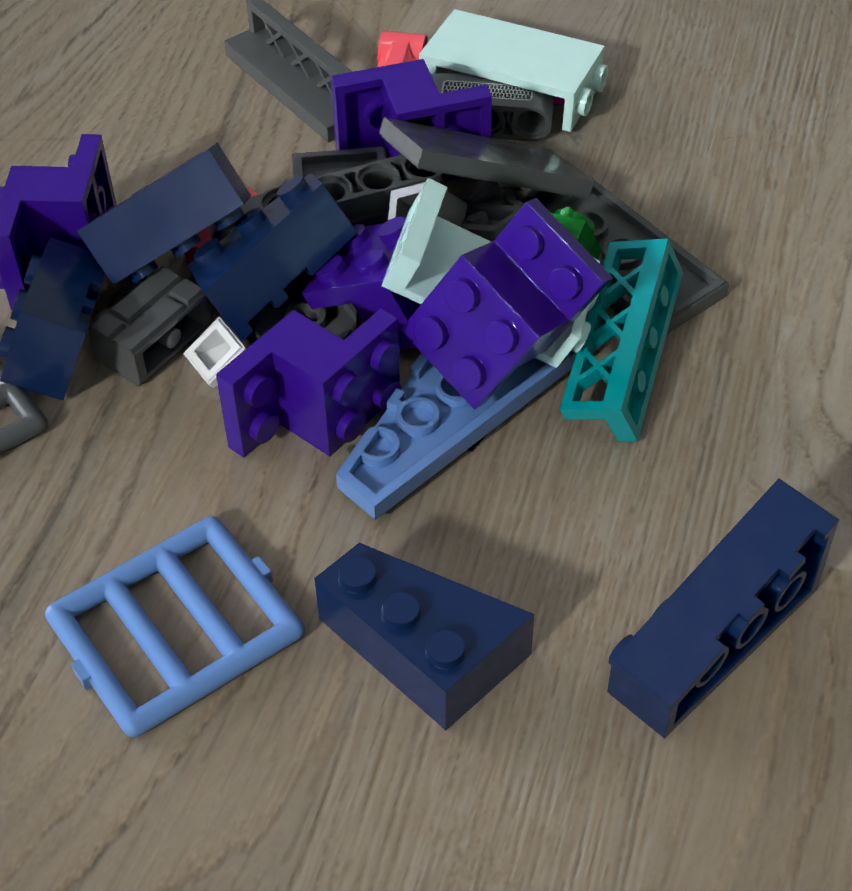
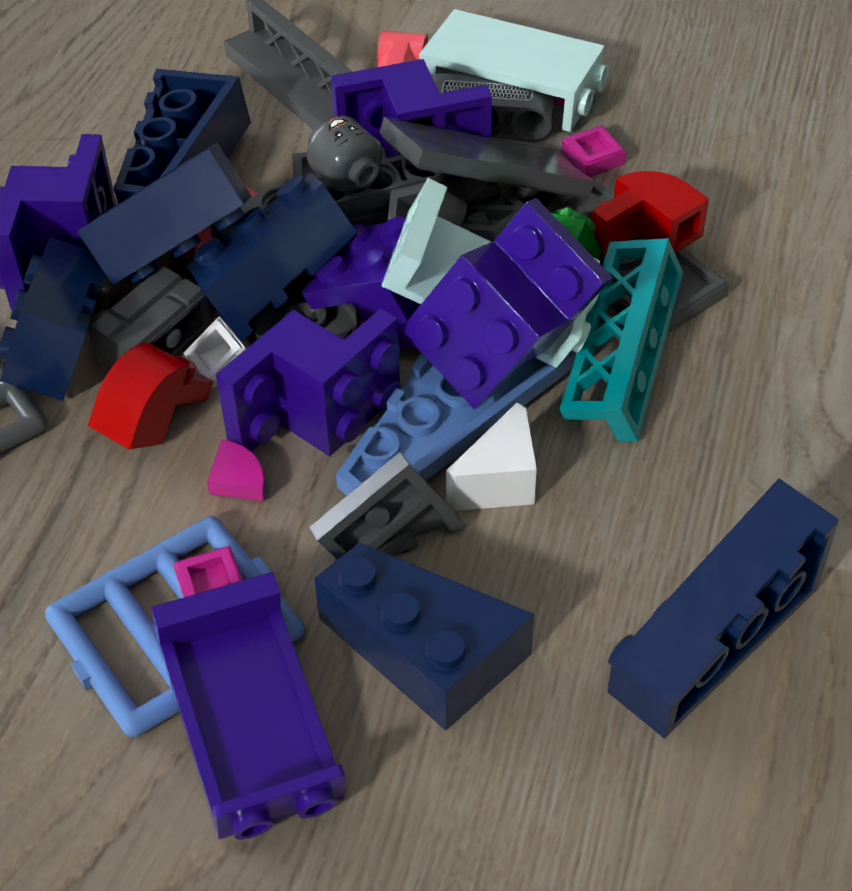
(142, 394): none -> red brick
(180, 121): none -> dark blue wedge
(207, 571): none -> dark pink tile
(236, 473): none -> dark pink tile
(246, 707): none -> dark purple panel
(344, 153): none -> dark grey head
(386, 512): none -> dark grey wing
(496, 468): none -> white slope
(593, 151): none -> dark pink tile
(651, 208): none -> red brick

